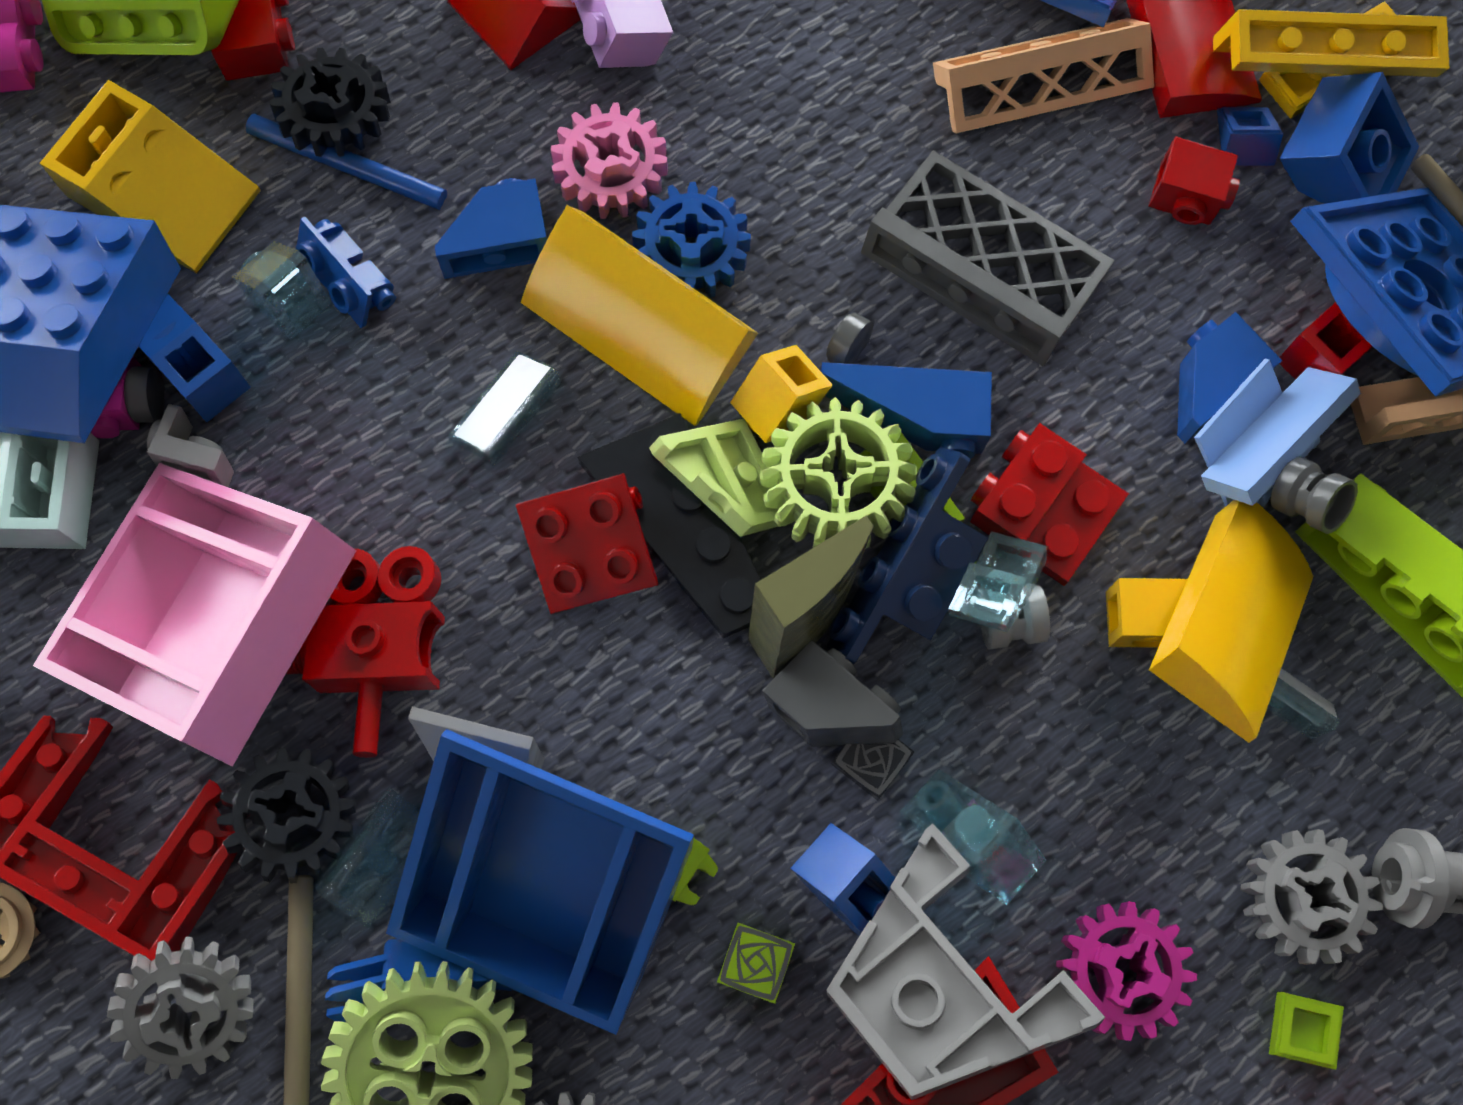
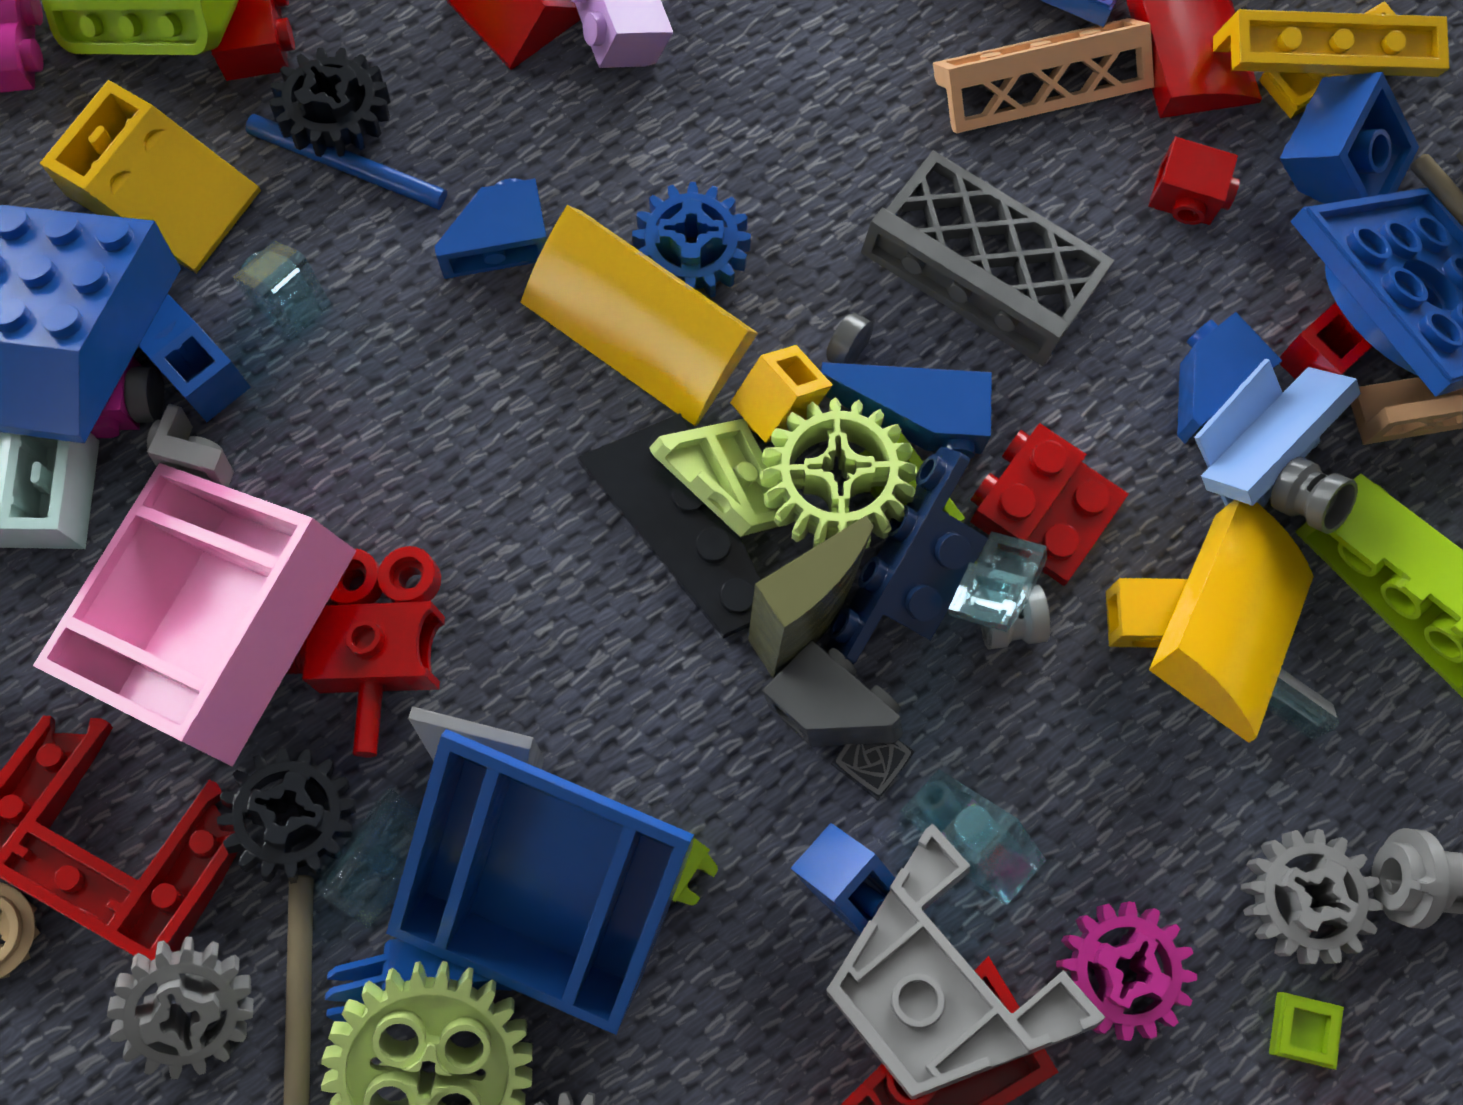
(351, 288): blue hinge -> none
(506, 407): slope -> none
(588, 543): red hinge -> none
(611, 165): bright pink gear -> none
(756, 963): tile -> none
(1250, 134): blue slope -> none

